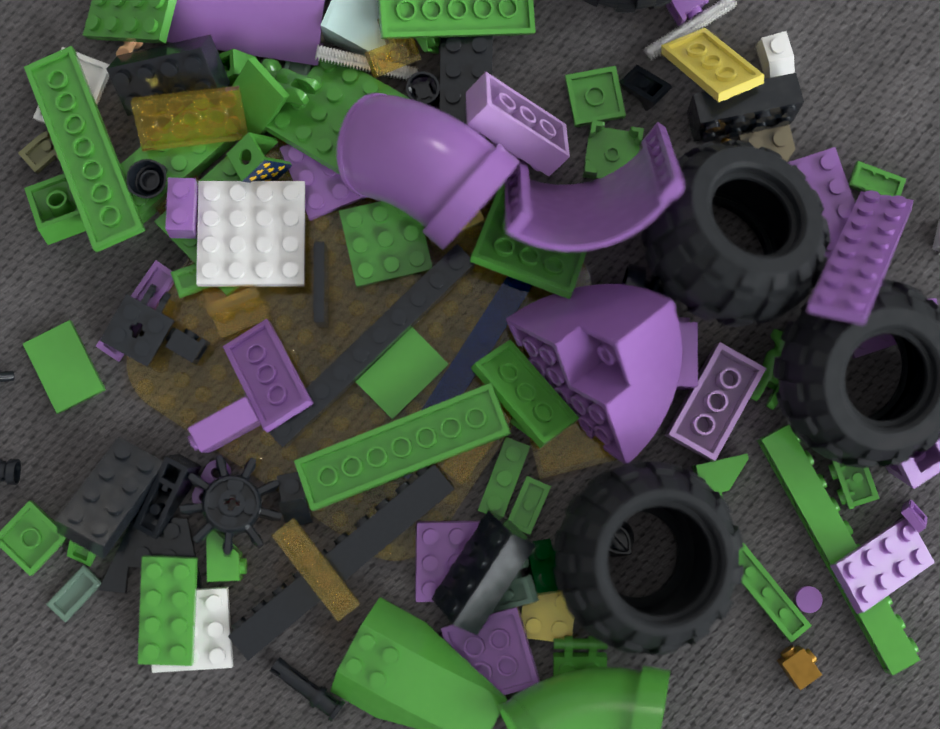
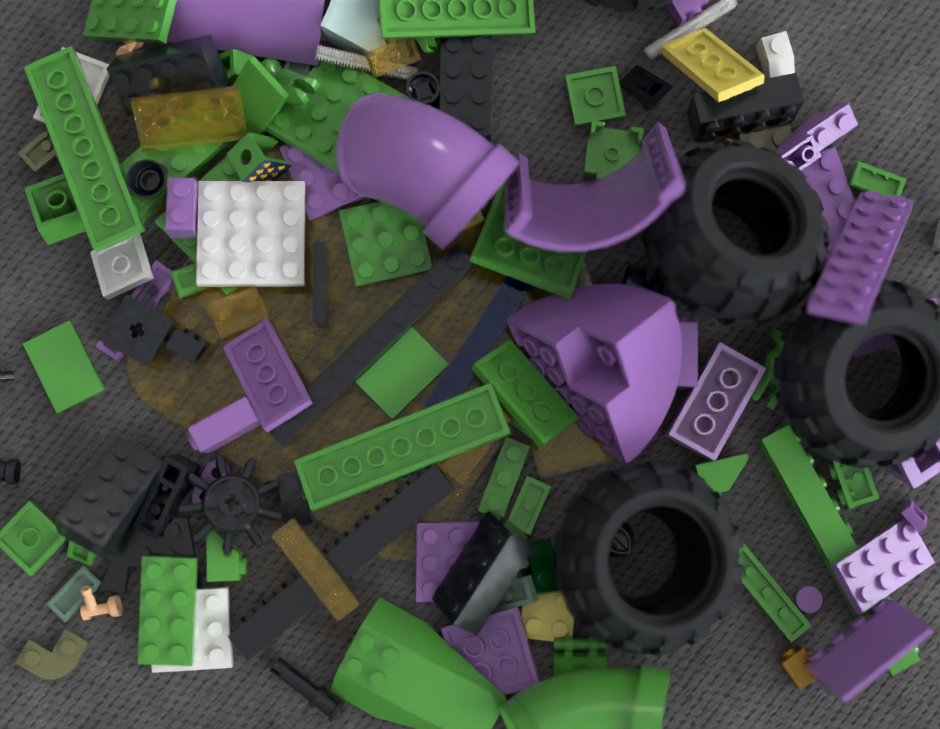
(55, 663): none -> olive plate
(91, 608): none -> light nougat piece
(122, 267): none -> white plate
(516, 124): lavender brick -> none
(815, 134): none -> medium lavender slope
(866, 649): none -> medium lavender slope

